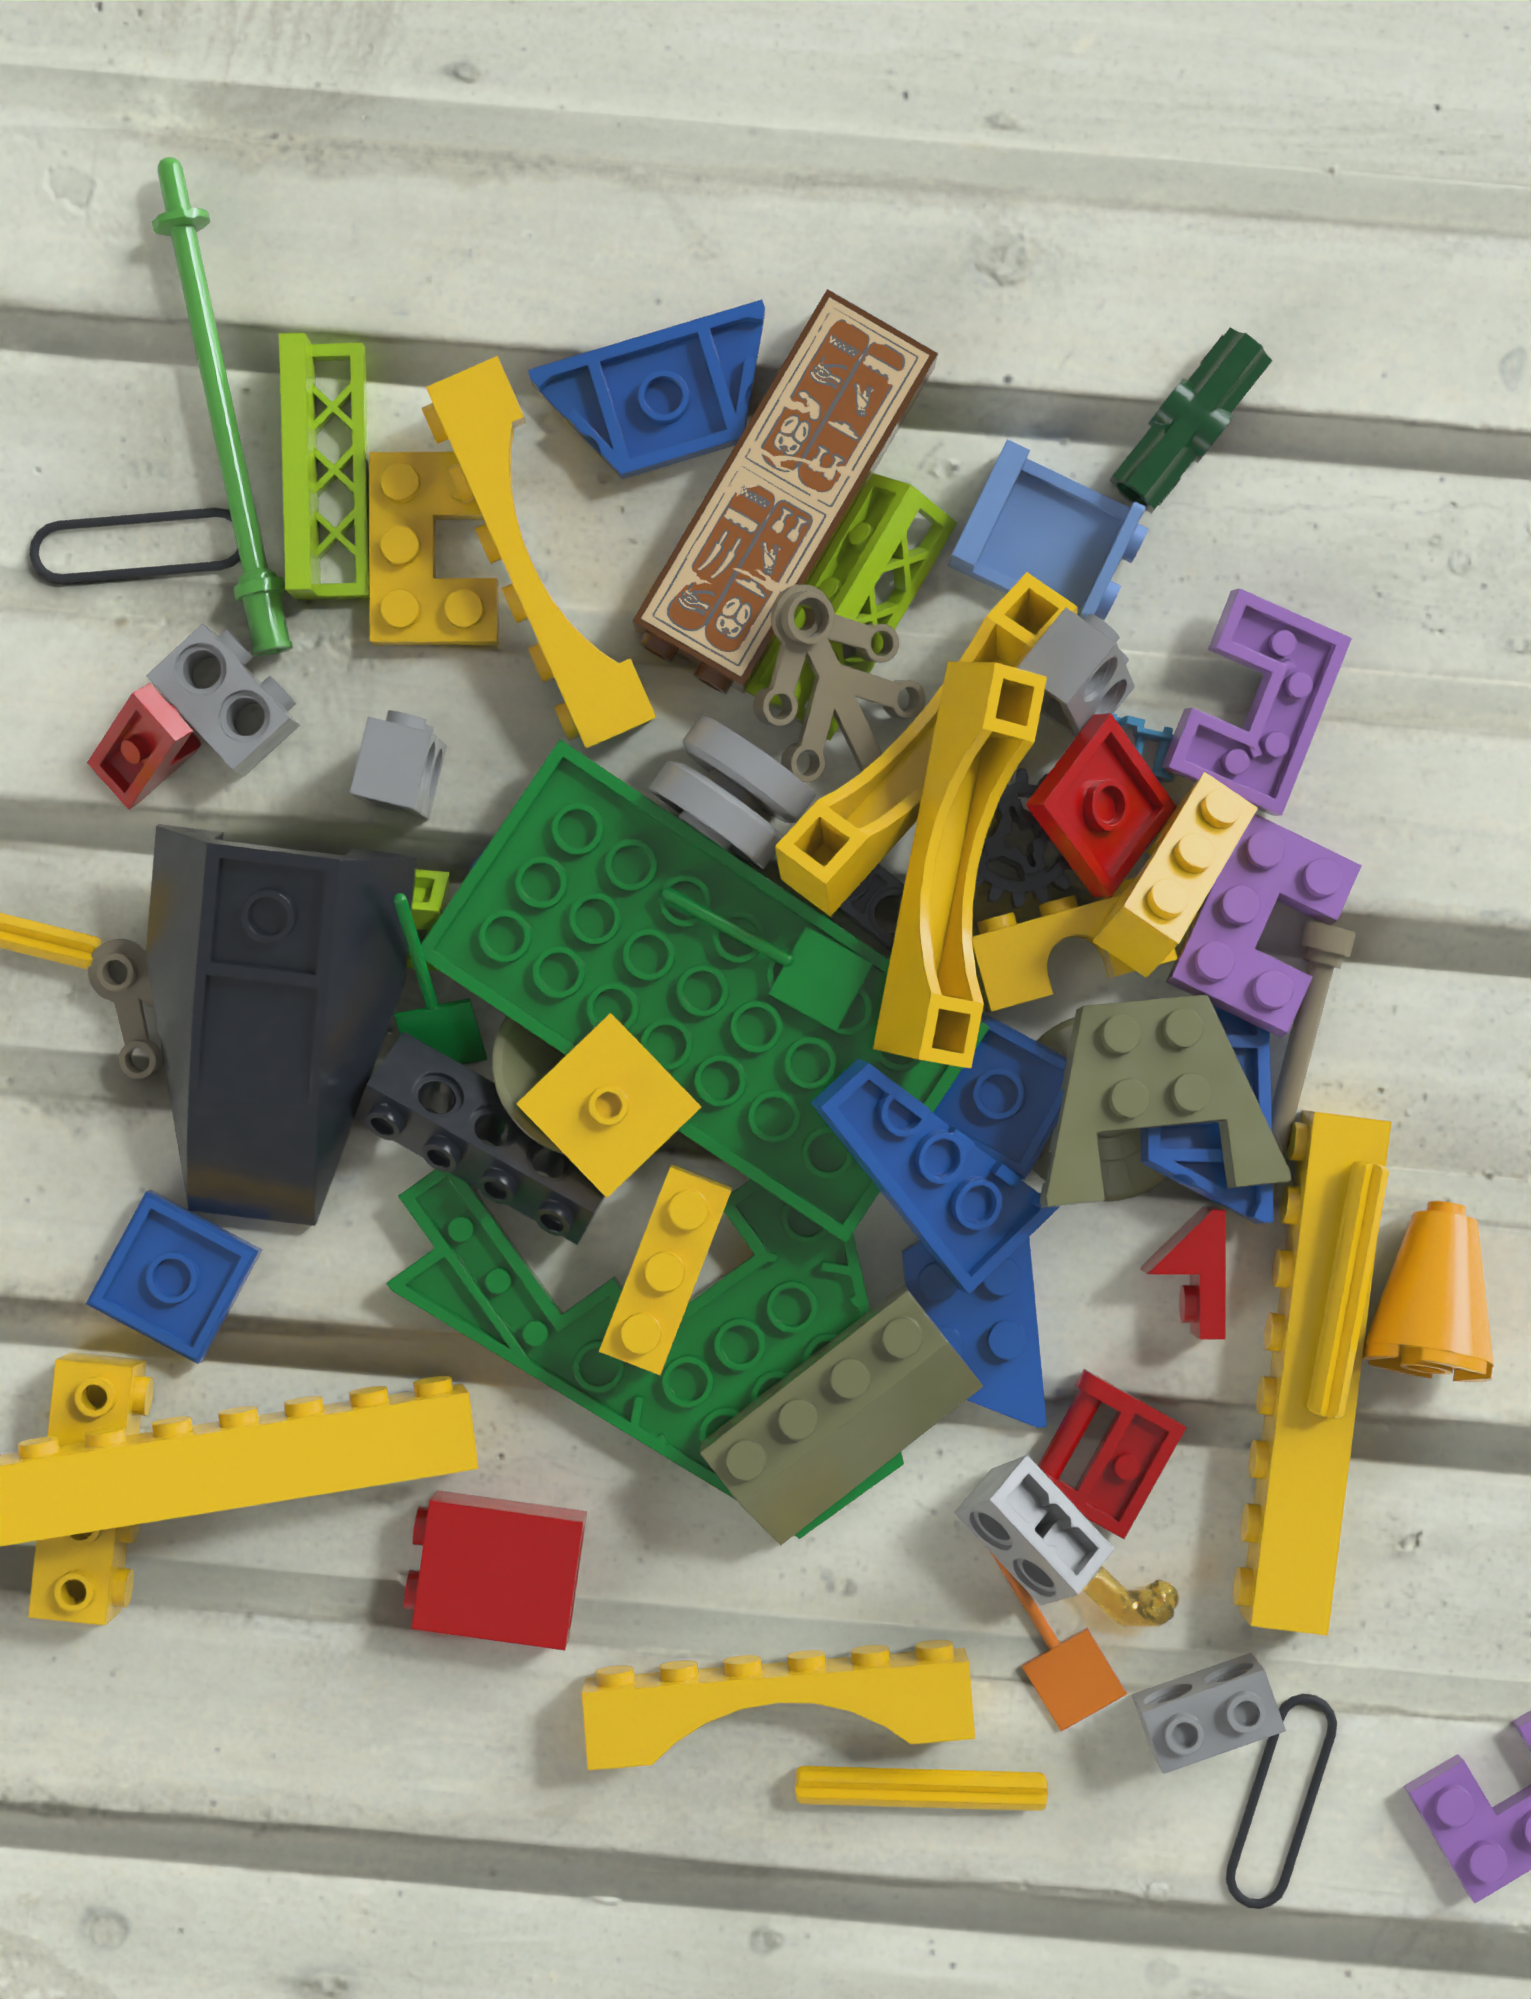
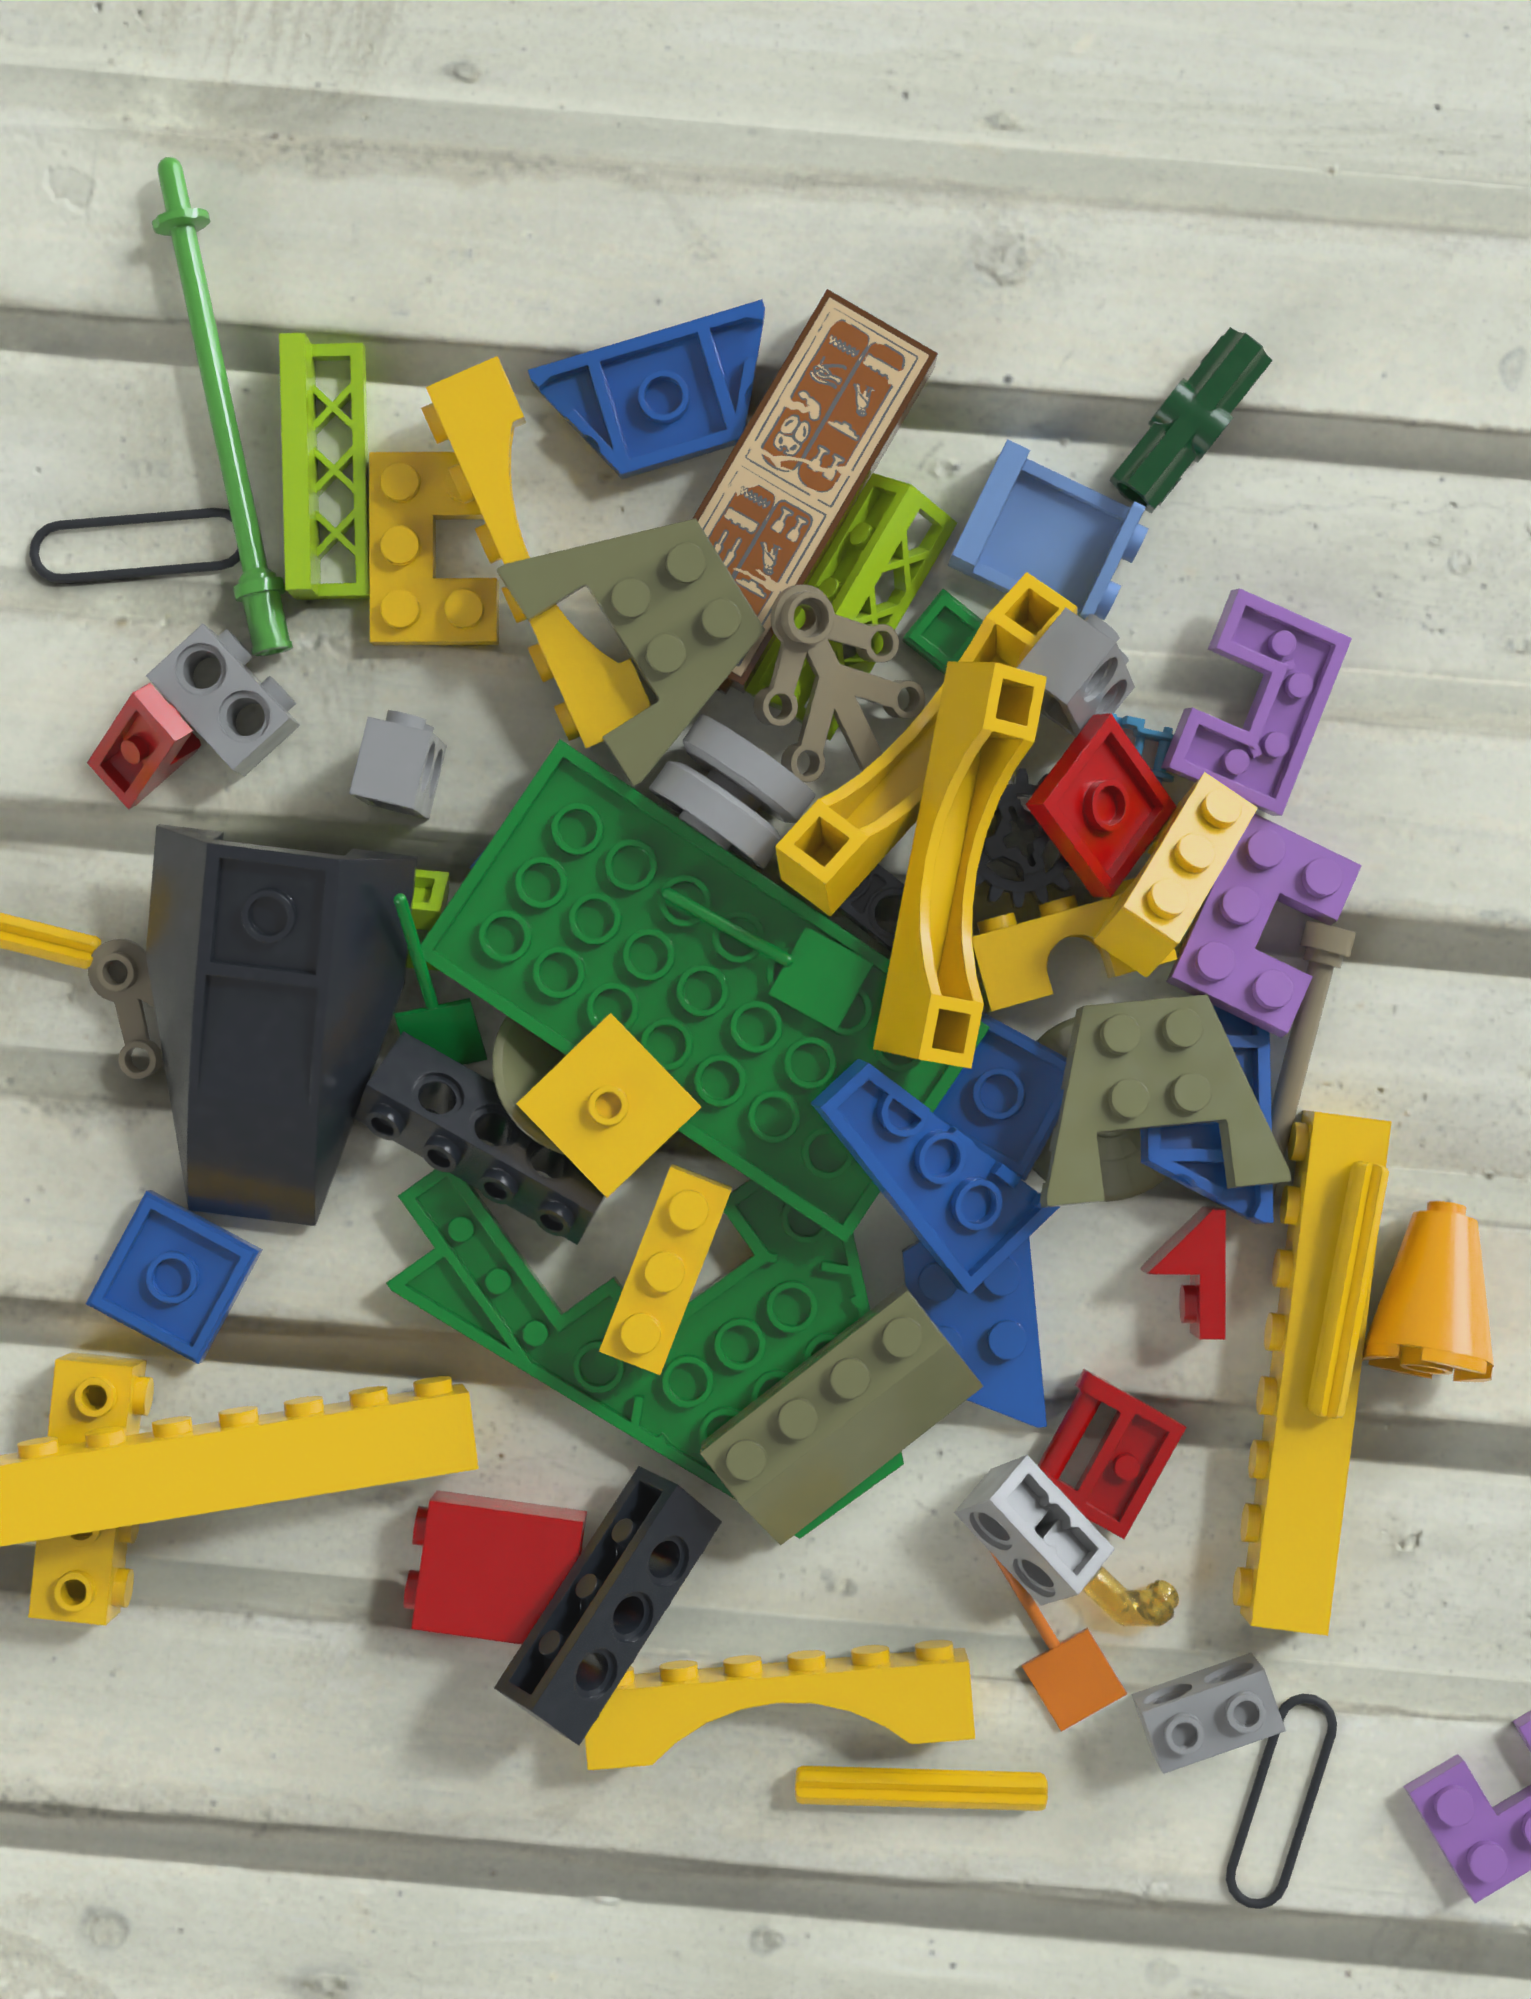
(608, 1604): none -> black brick
(669, 609): none -> olive wing
(943, 631): none -> green tile

